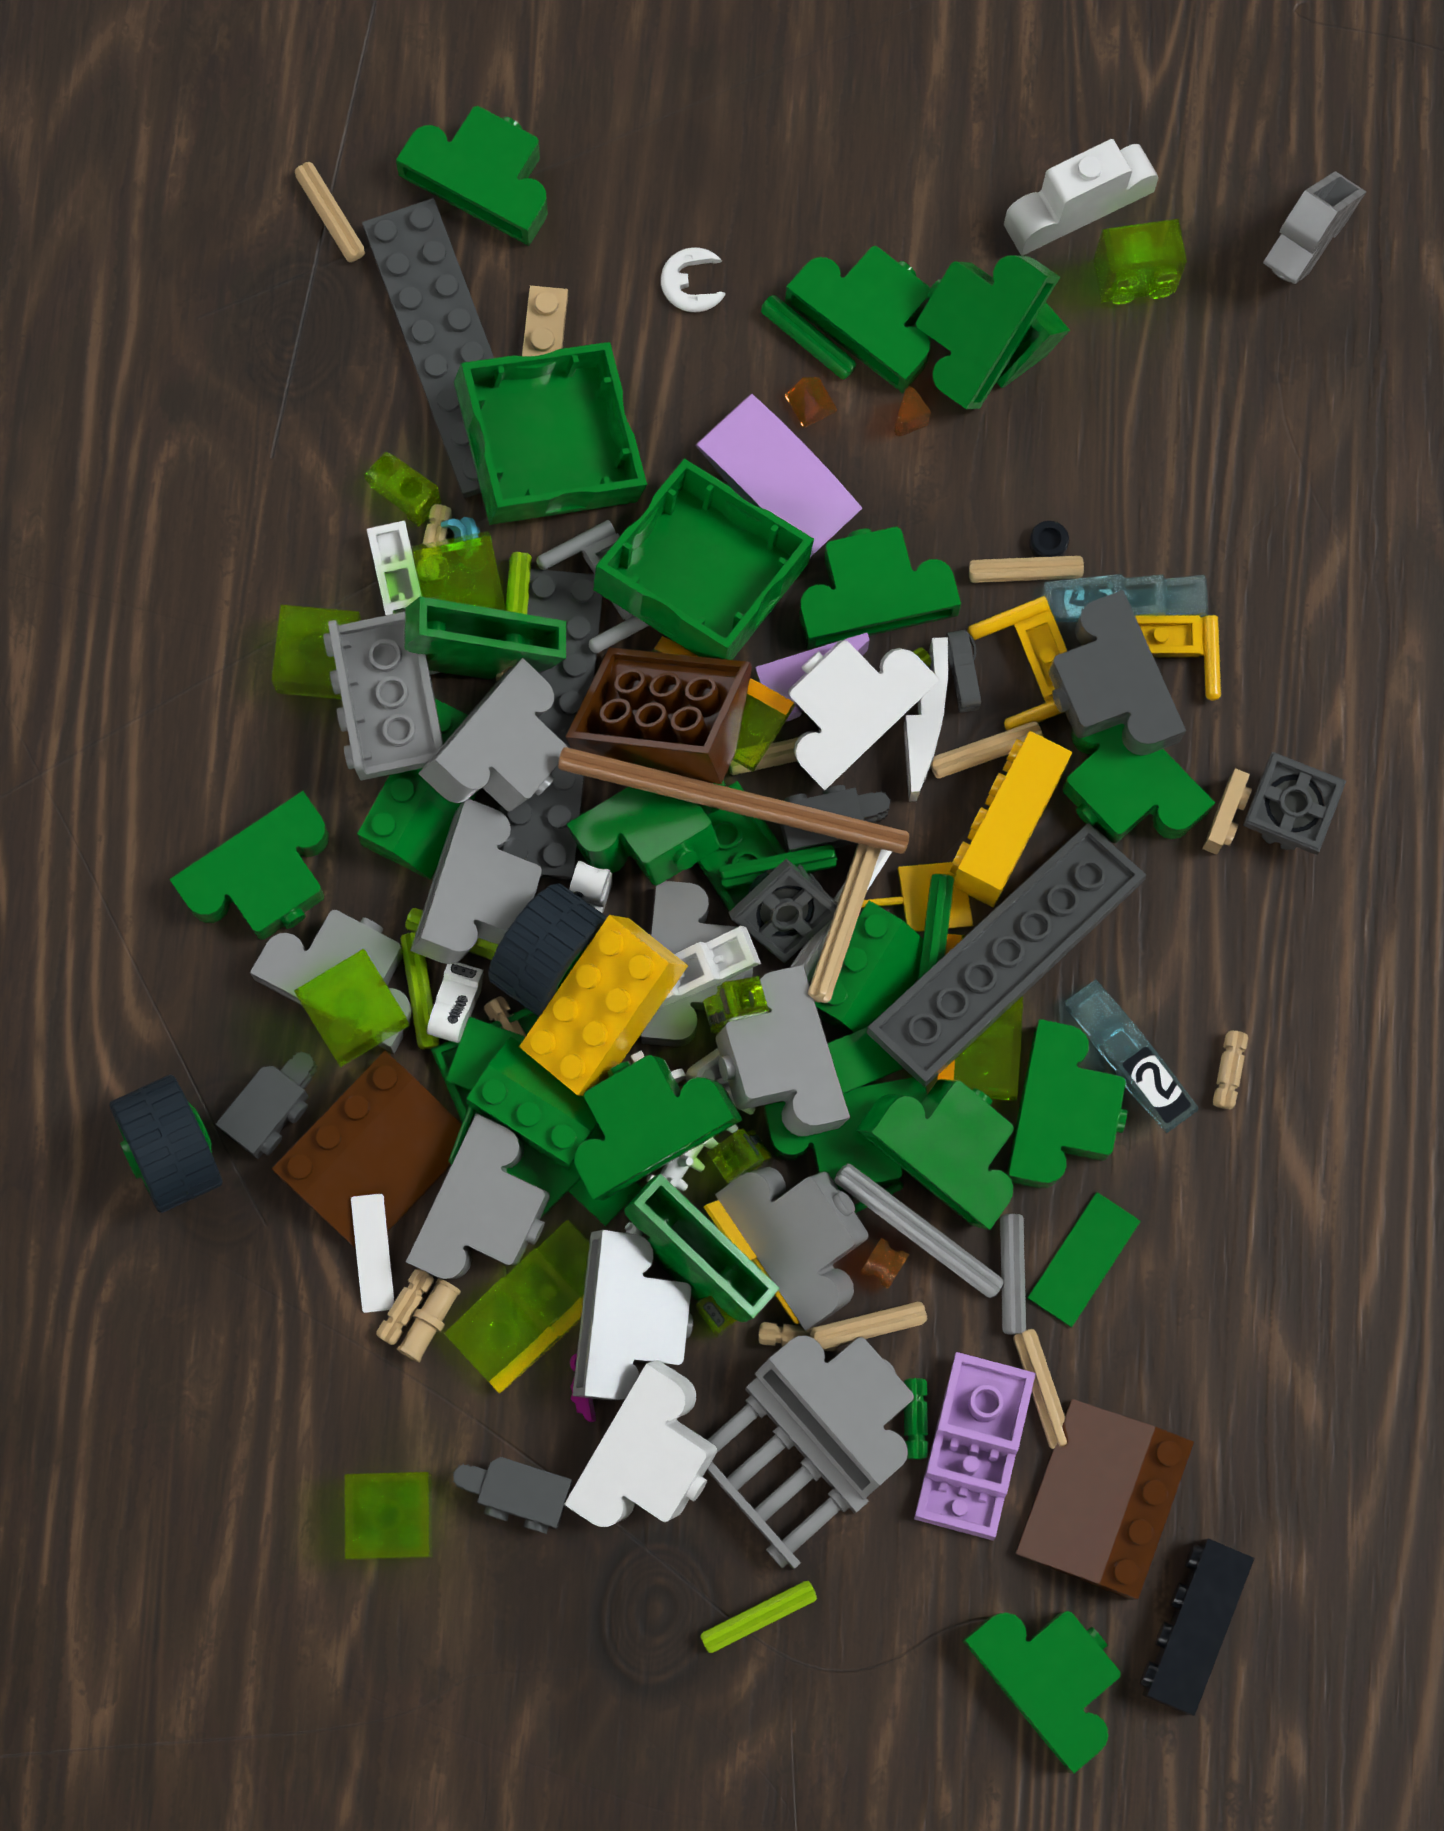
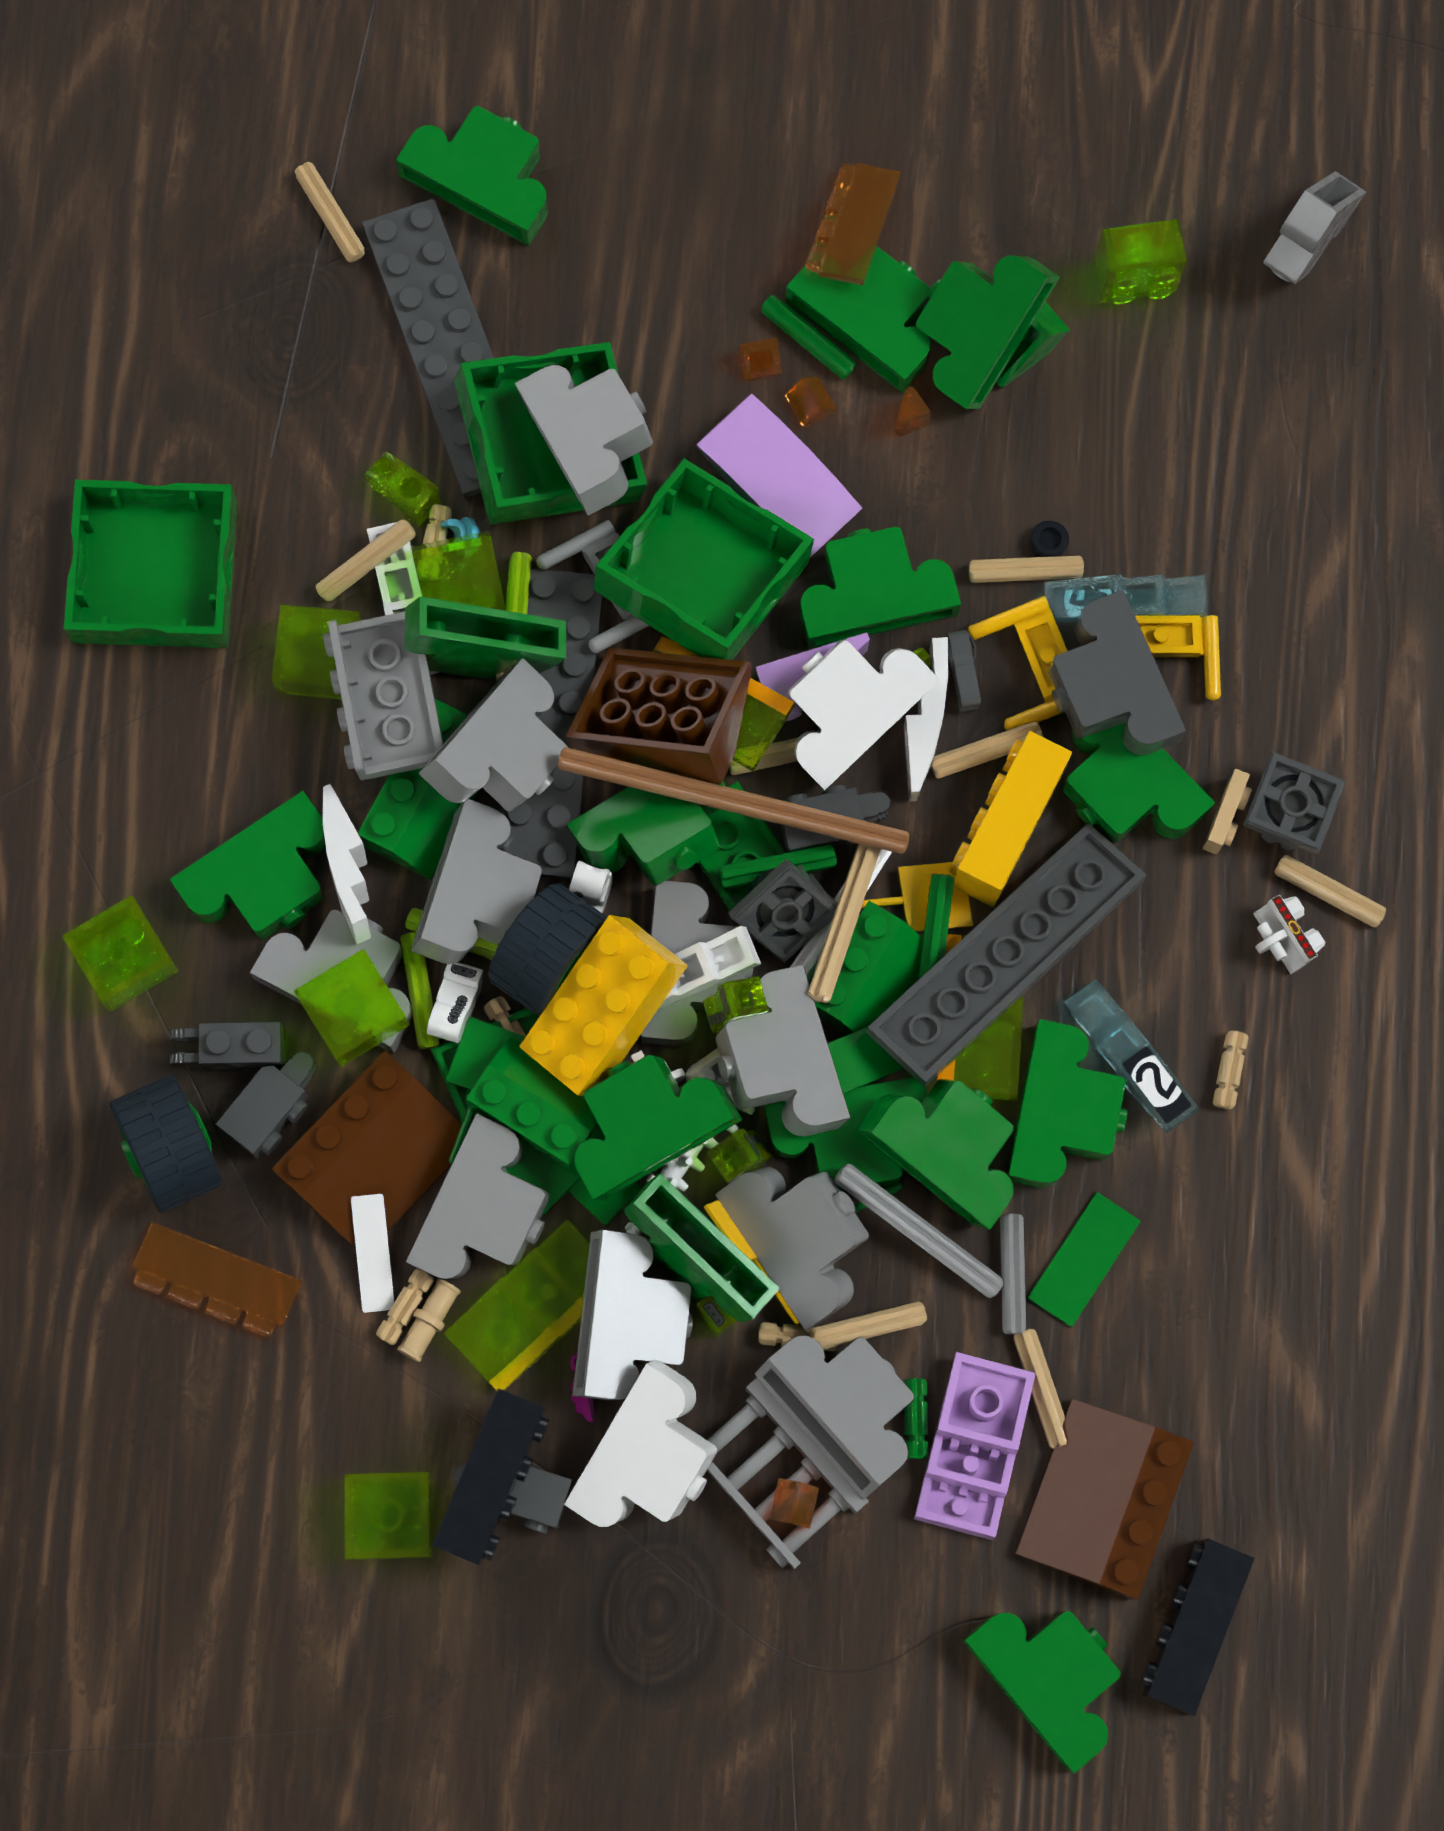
(120, 953): none -> clear neon green brick
(151, 564): none -> green tile
(208, 1271): none -> clear orange windscreen
(232, 1046): none -> dark grey hinge
(345, 857): none -> white slope
(365, 560): none -> tan axle
(490, 1477): none -> black brick
(545, 320): tan plate -> none
(587, 429): none -> light grey brick
(673, 281): white head -> none
(758, 1616): lime axle -> none
(759, 358): none -> clear orange slope
(794, 1503): none -> clear orange slope
(853, 222): none -> clear orange windscreen
(884, 1263): clear orange wheel -> none
(1080, 193): white brick -> none
(1284, 935): none -> white hips
(1330, 891): none -> tan axle

